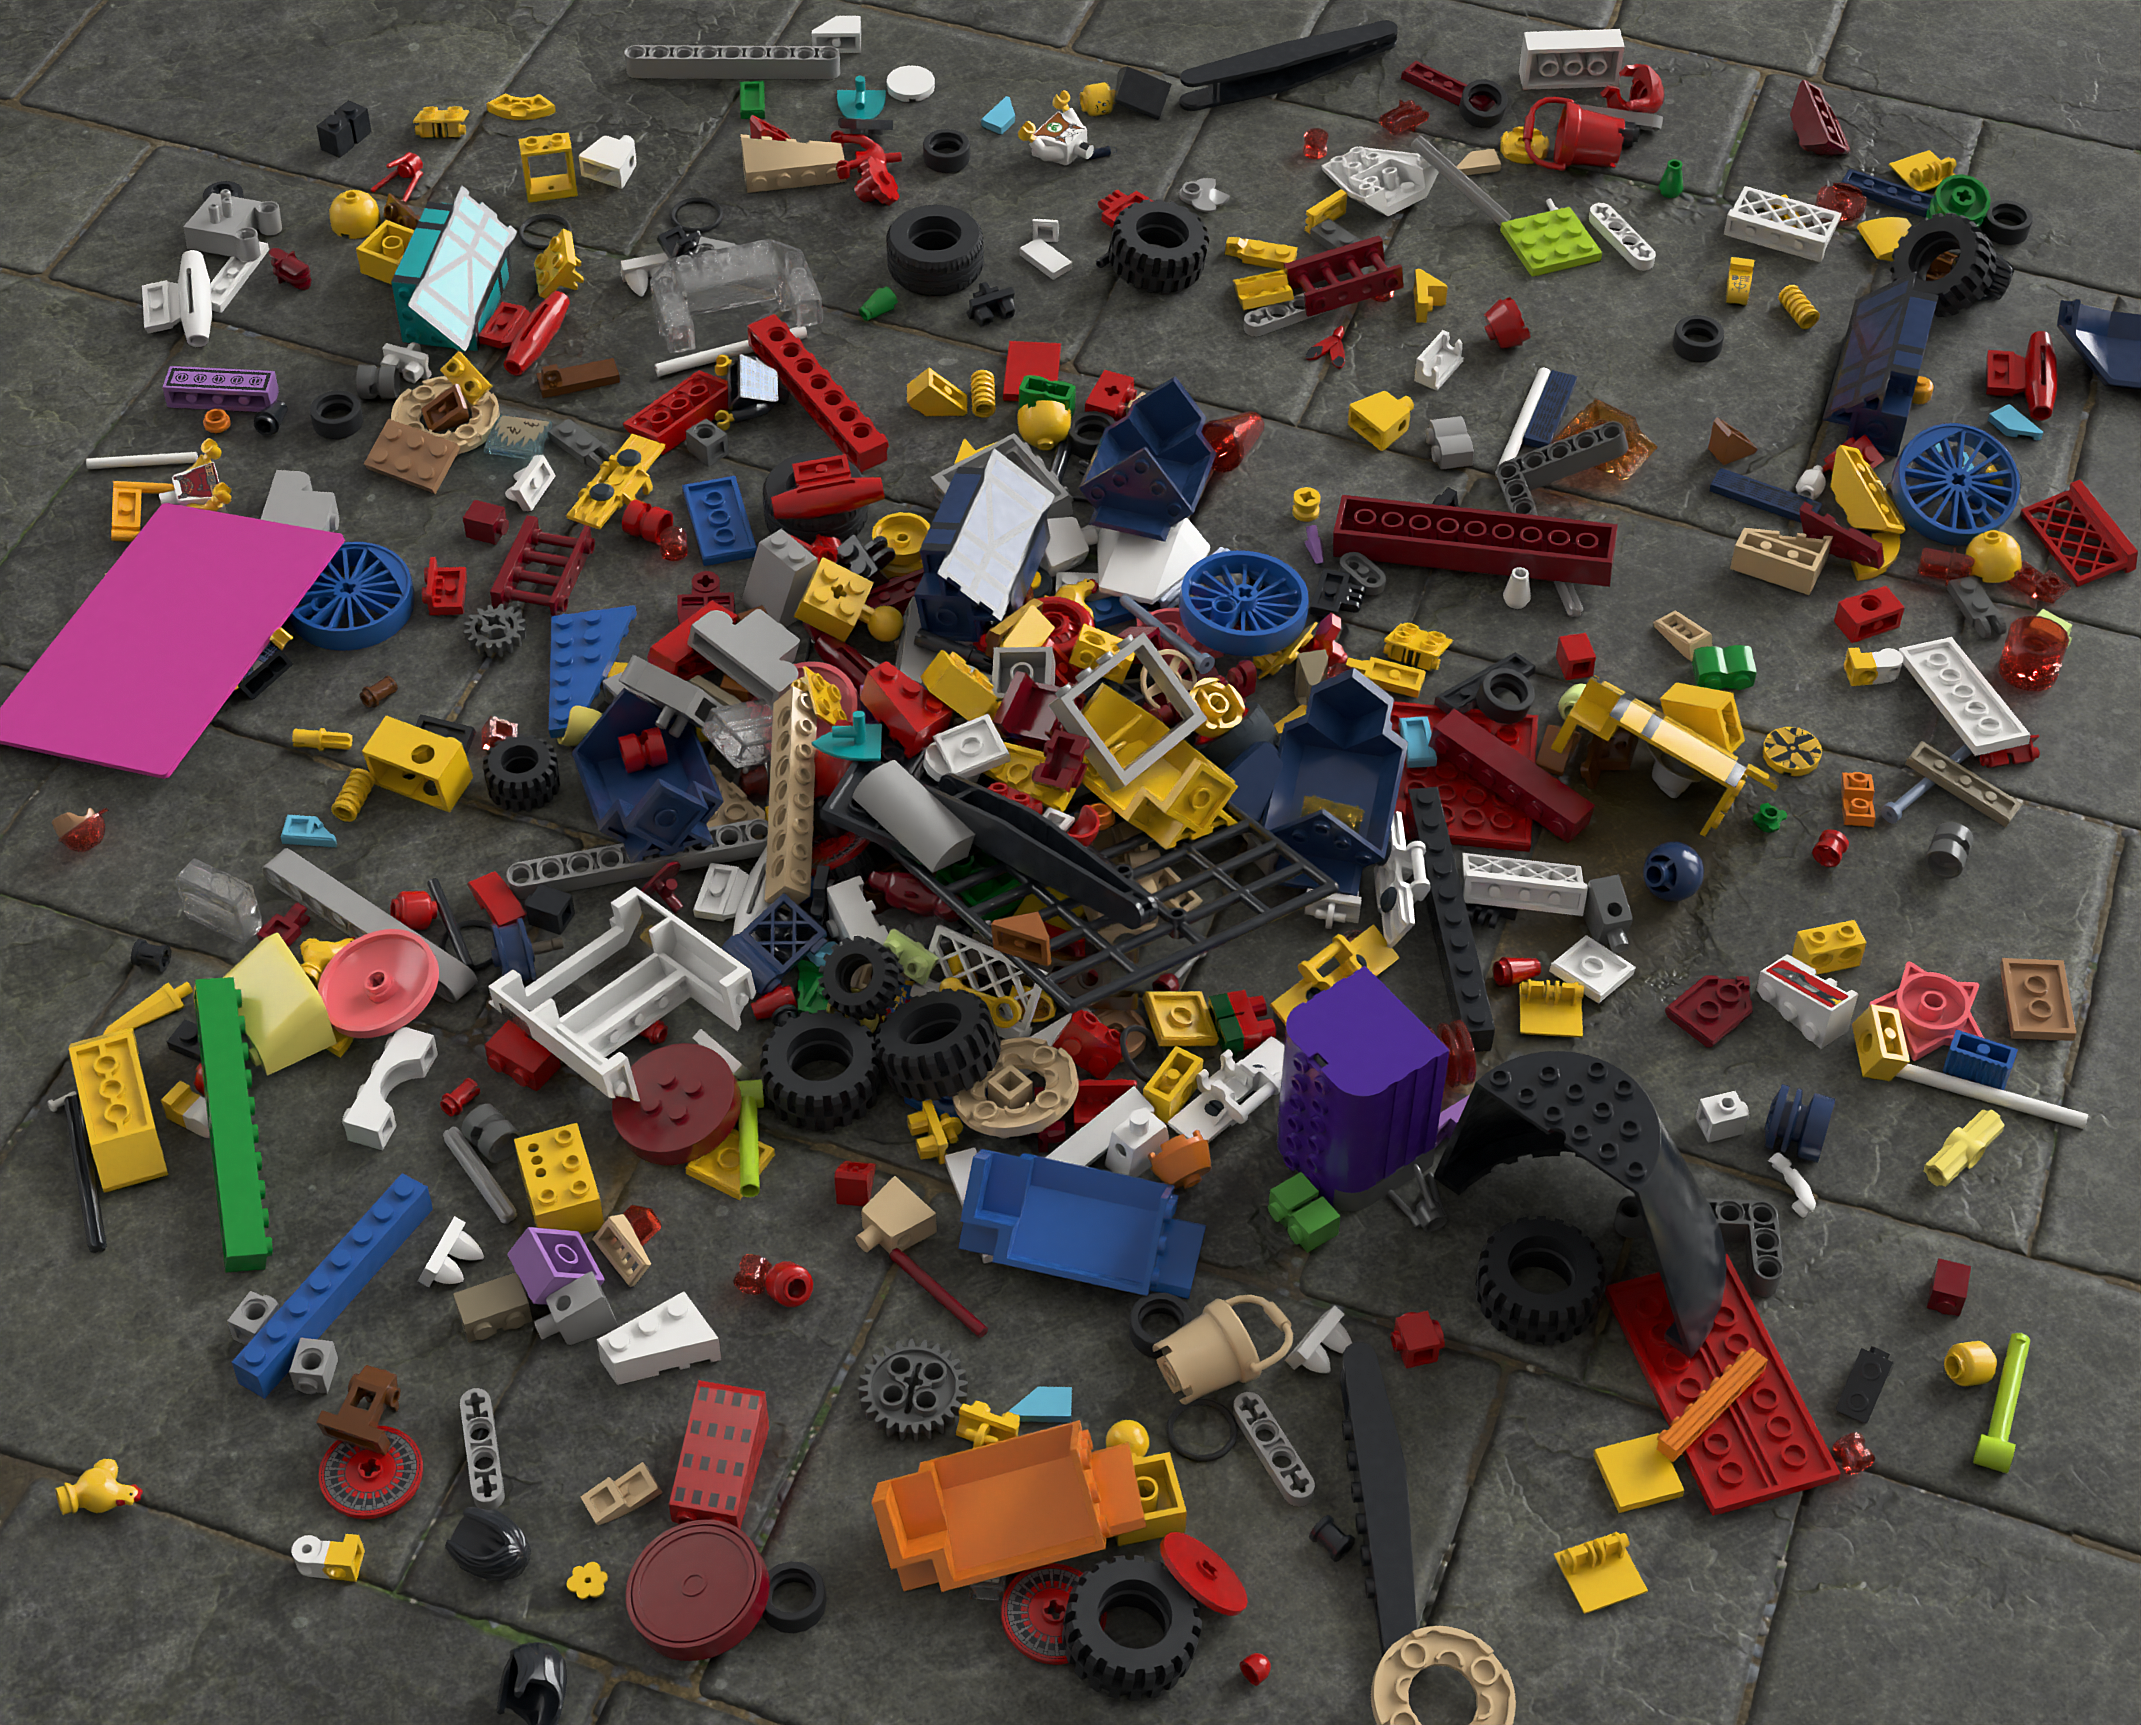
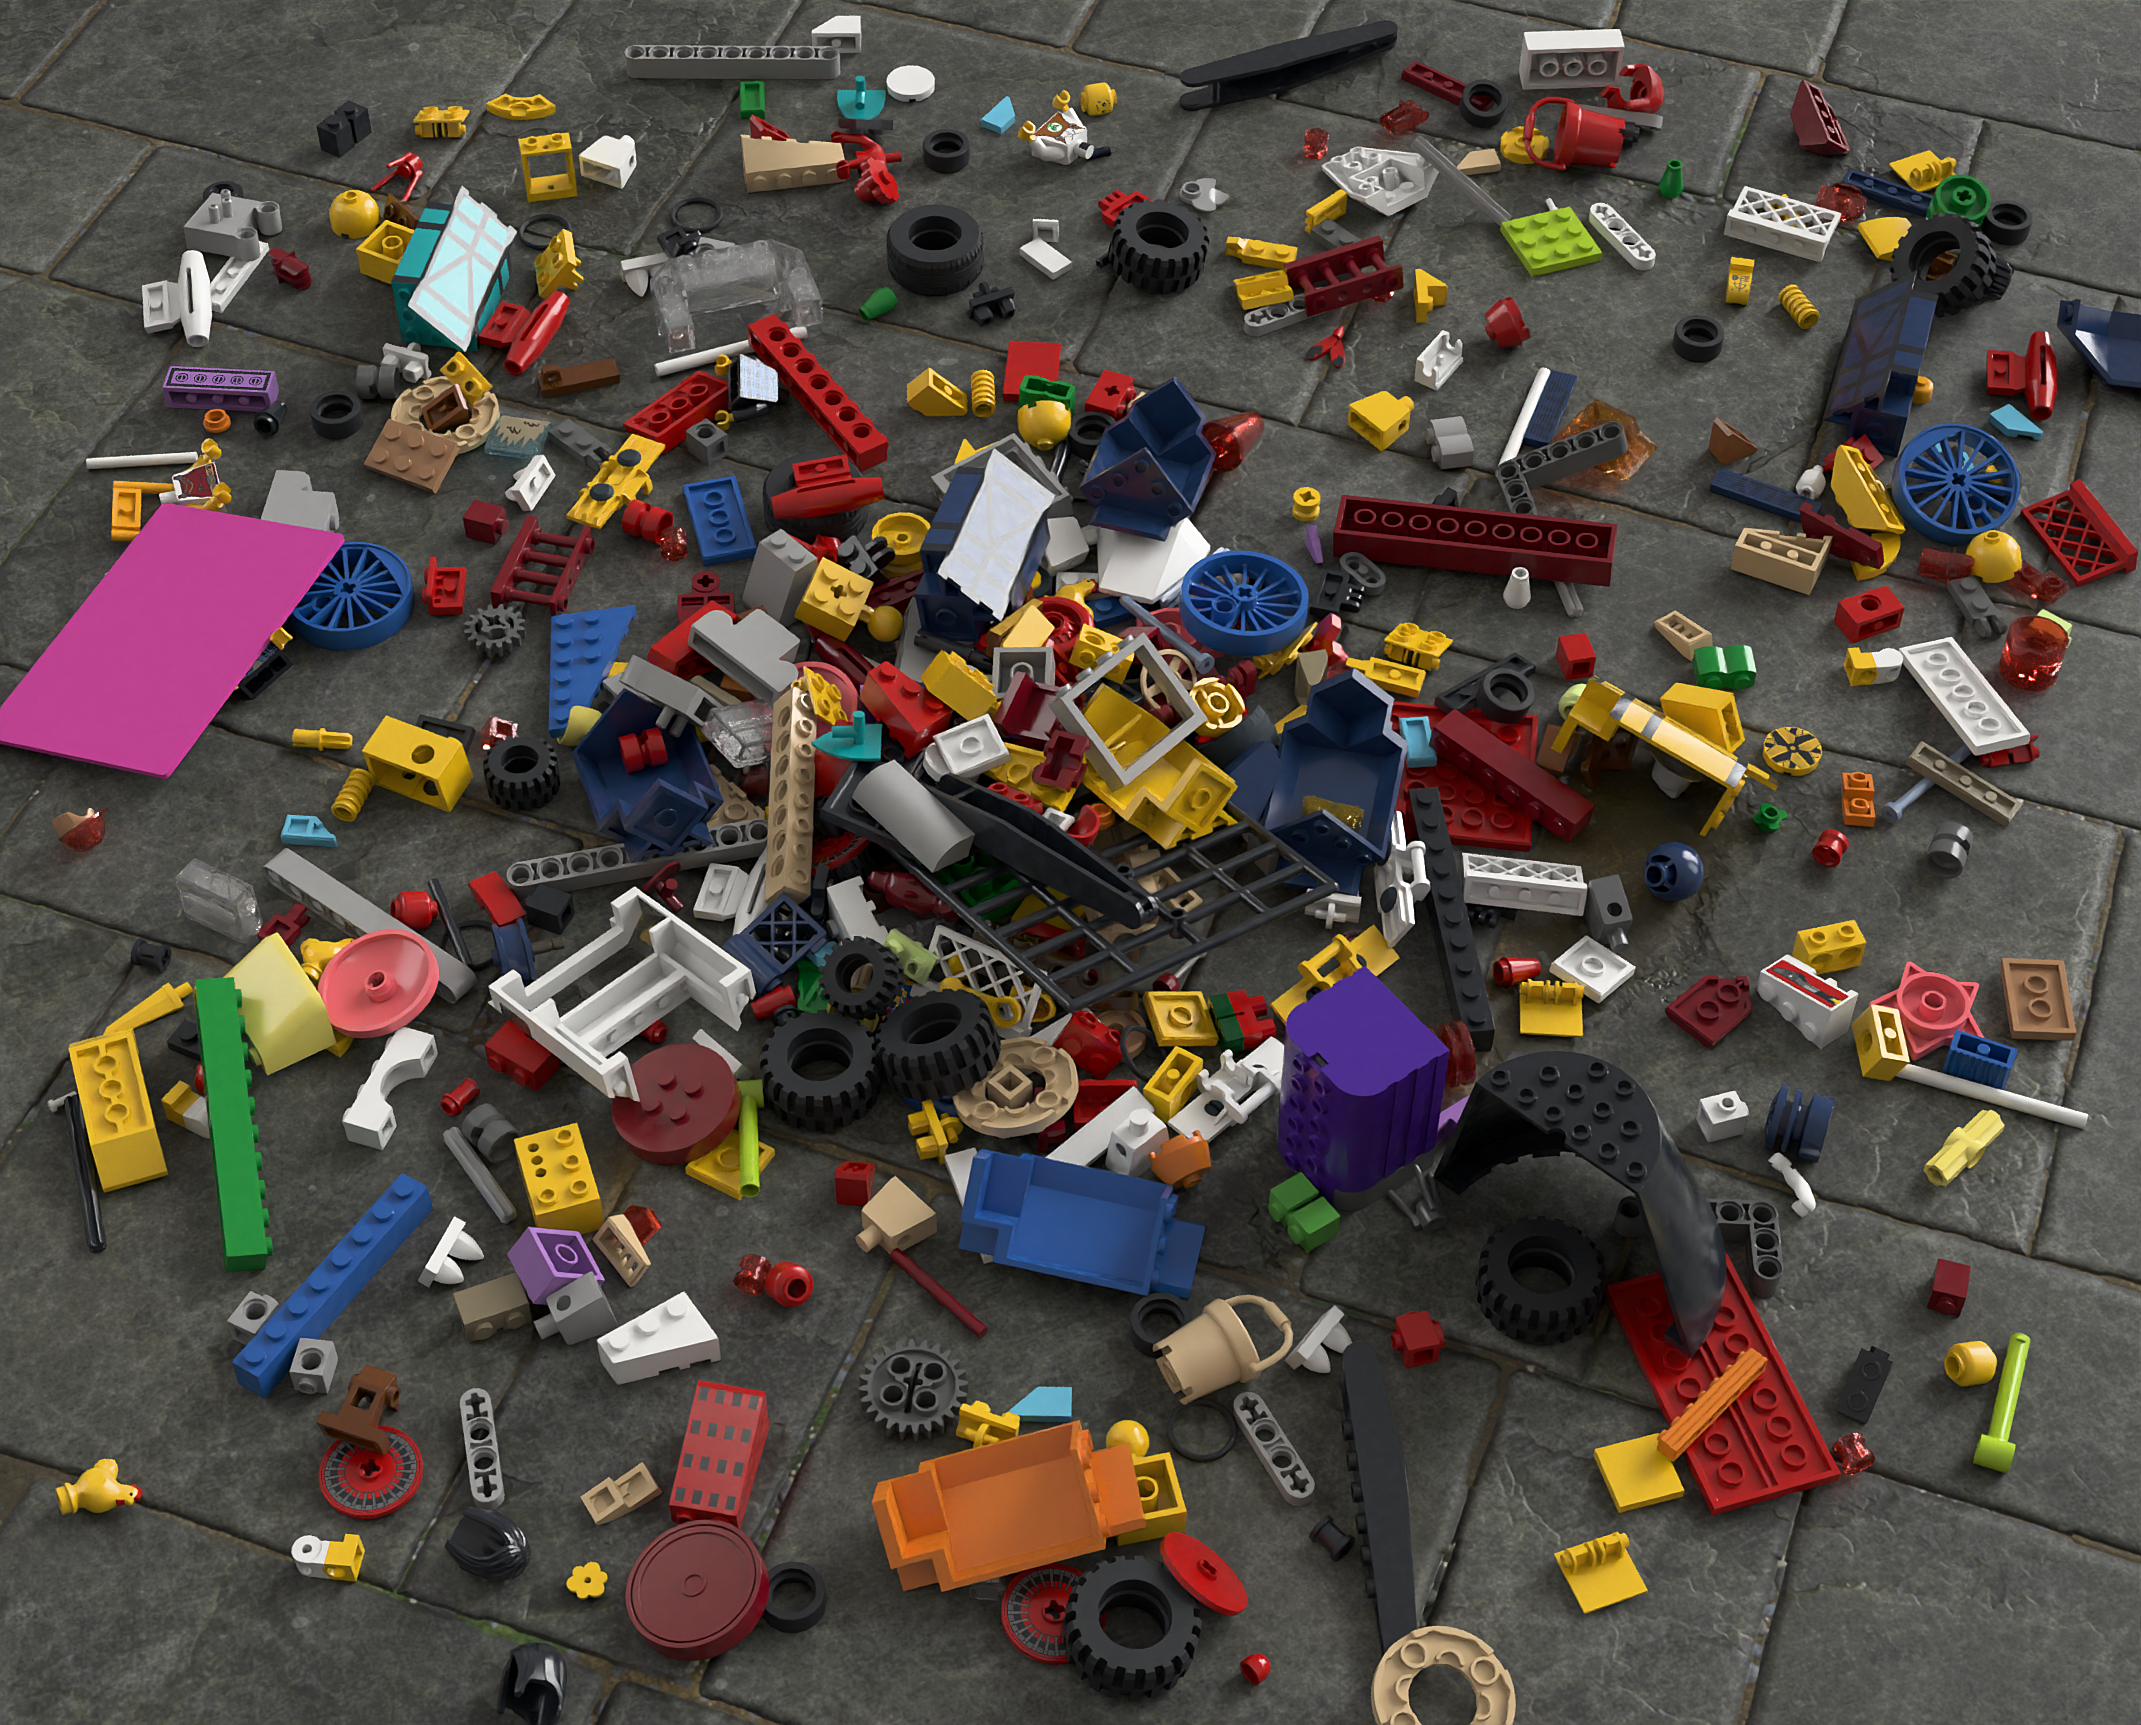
(372, 695): reddish brown pin -> none
(1022, 937): dark orange slope -> none
(1141, 92): black slope -> none

